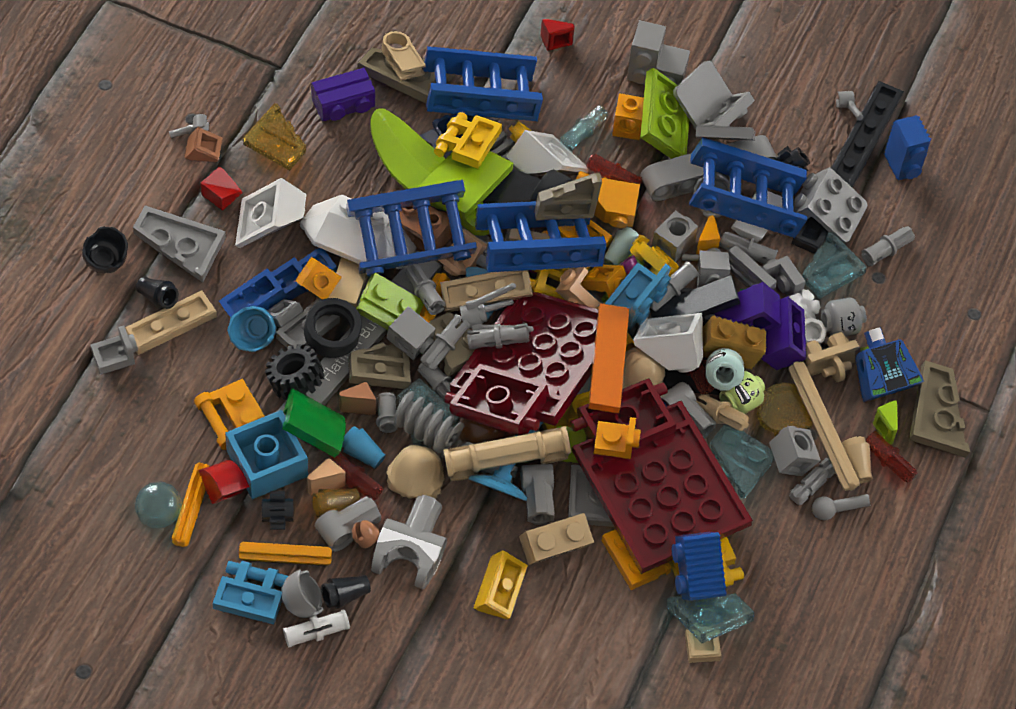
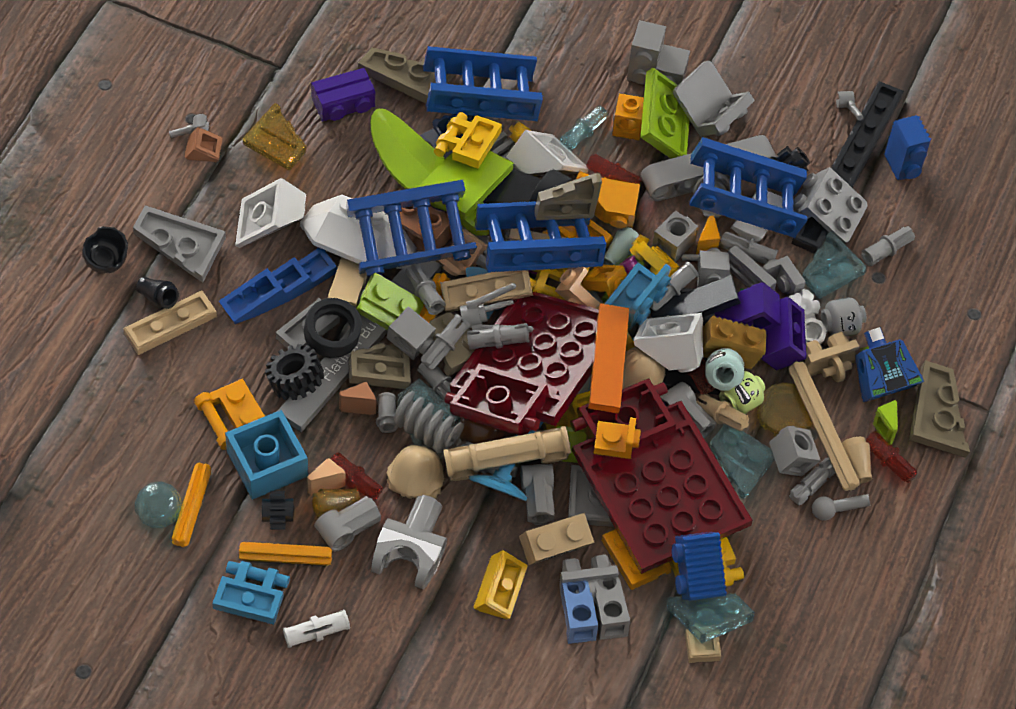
(115, 352): light grey bracket -> none
(220, 188): red slope -> none
(223, 481): red brick -> none
(251, 329): dark azure hair -> none
(285, 311): light grey tile -> none
(302, 595): light grey hair -> none
(314, 423): green slope -> none
(318, 278): light orange brick -> none
(344, 590): black cone -> none
(362, 447): dark azure cone -> none
(365, 533): nougat hinge -> none
(404, 60): tan piece -> none
(556, 34): red slope -> none
(593, 601): none -> light grey hips
(725, 132): light grey tile -> none

